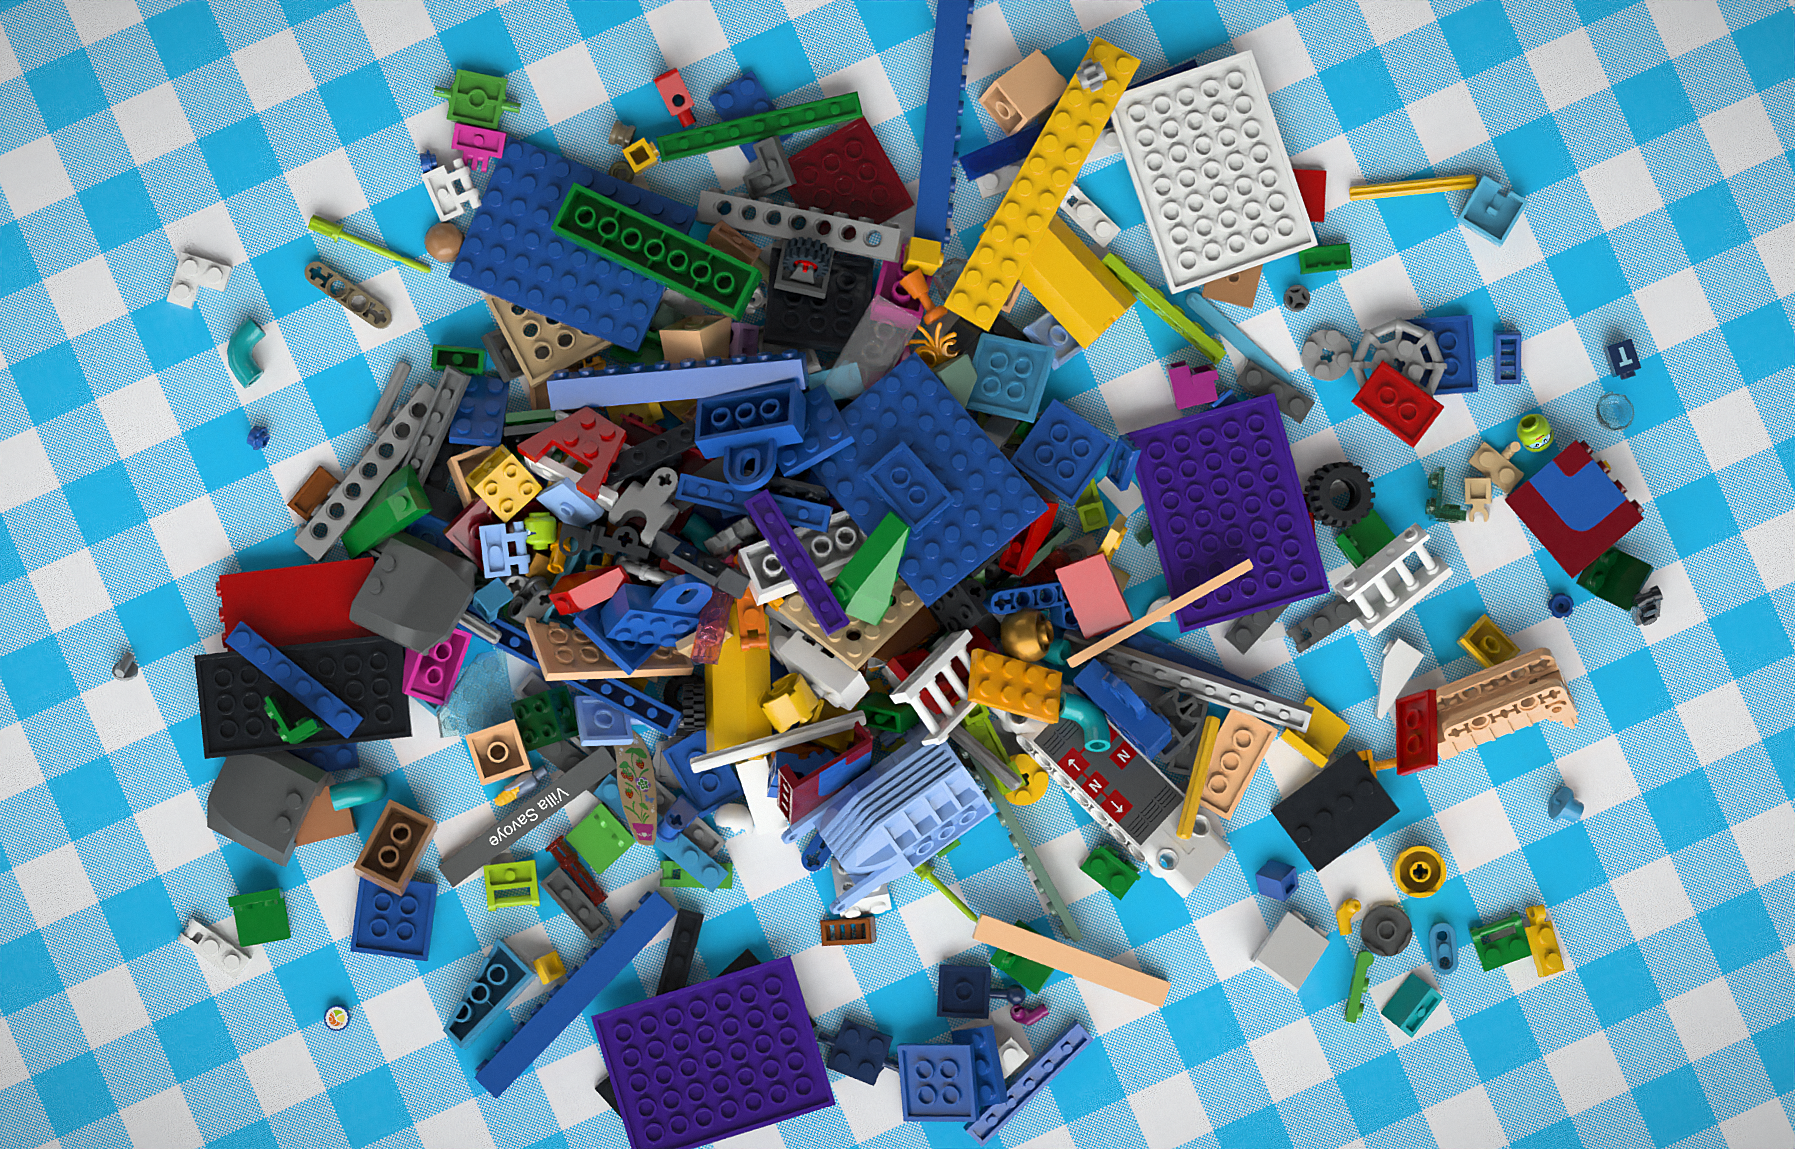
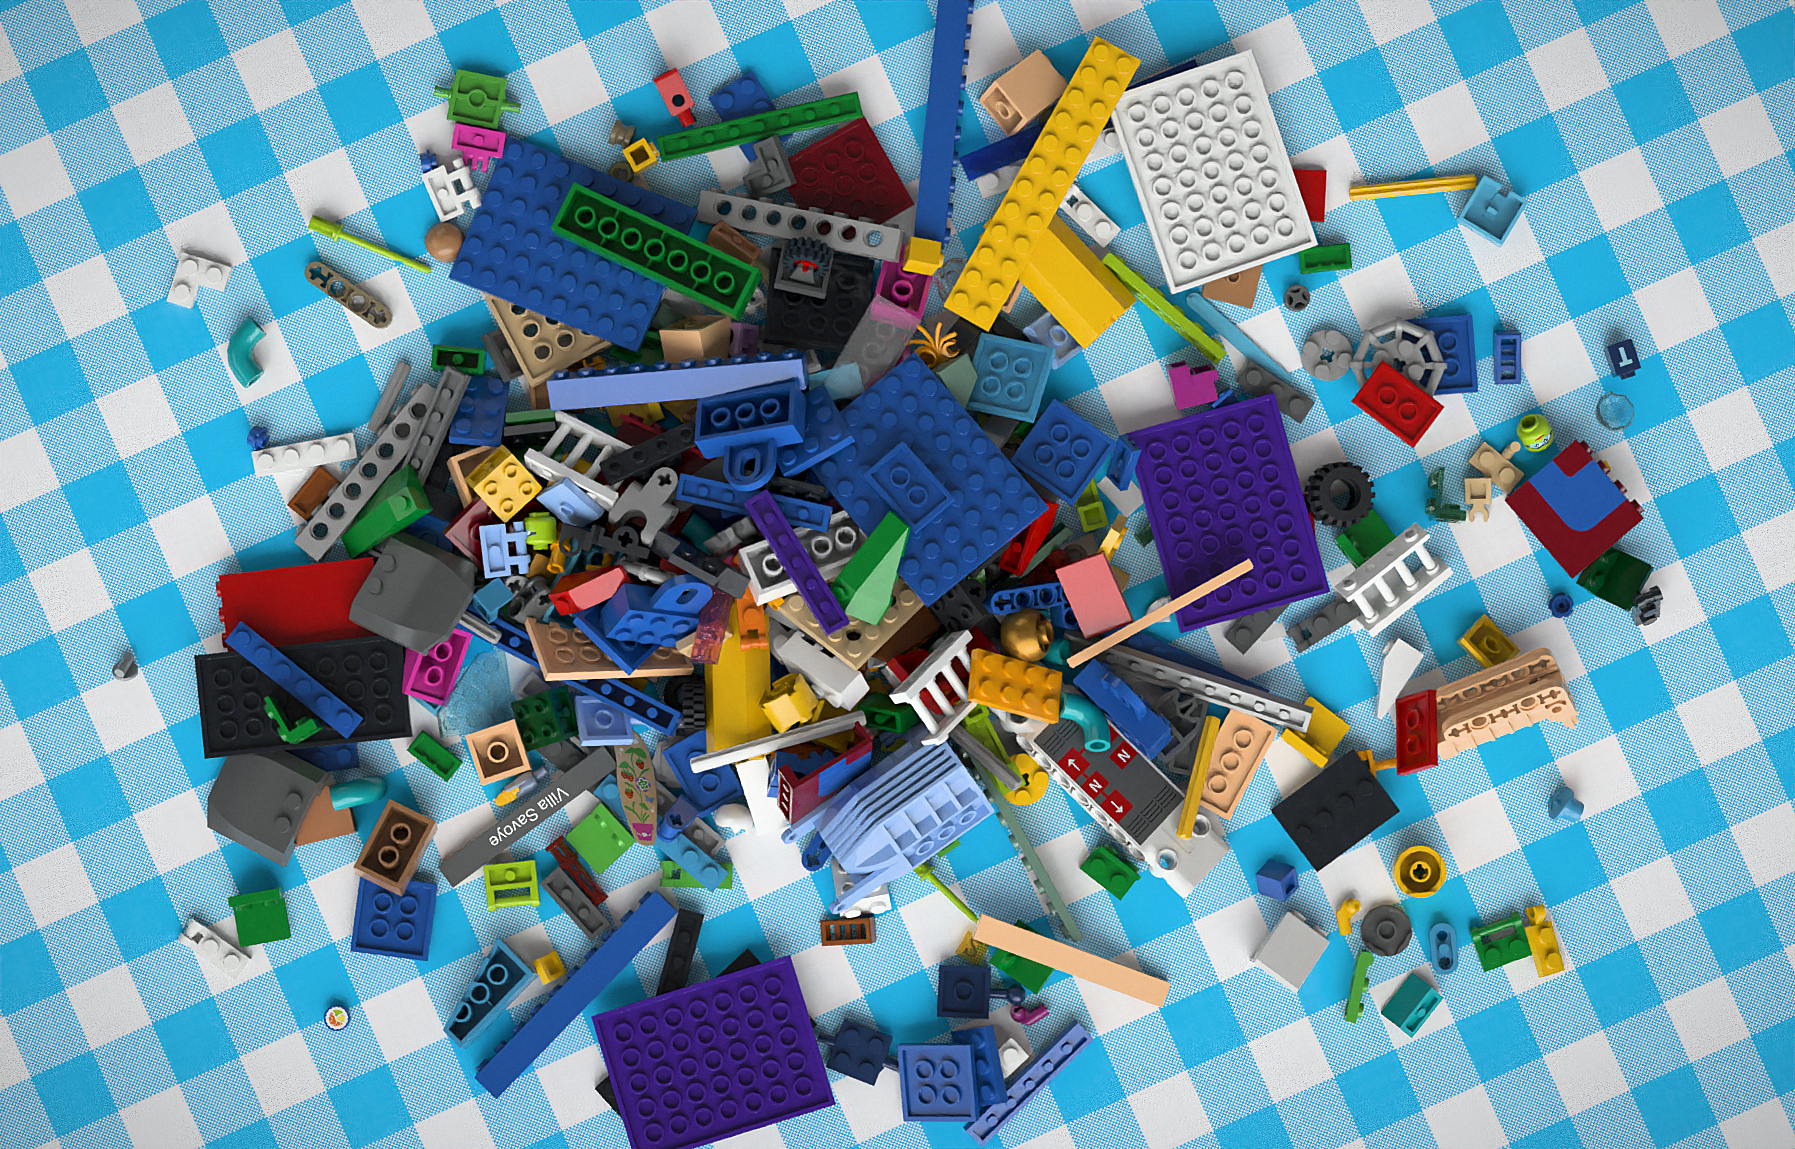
(304, 455): none -> white plate
(435, 756): none -> green plate
(587, 439): red wing -> none
(917, 287): orange piece -> none
(972, 949): none -> clear yellow tile
(1091, 75): light grey gear -> none

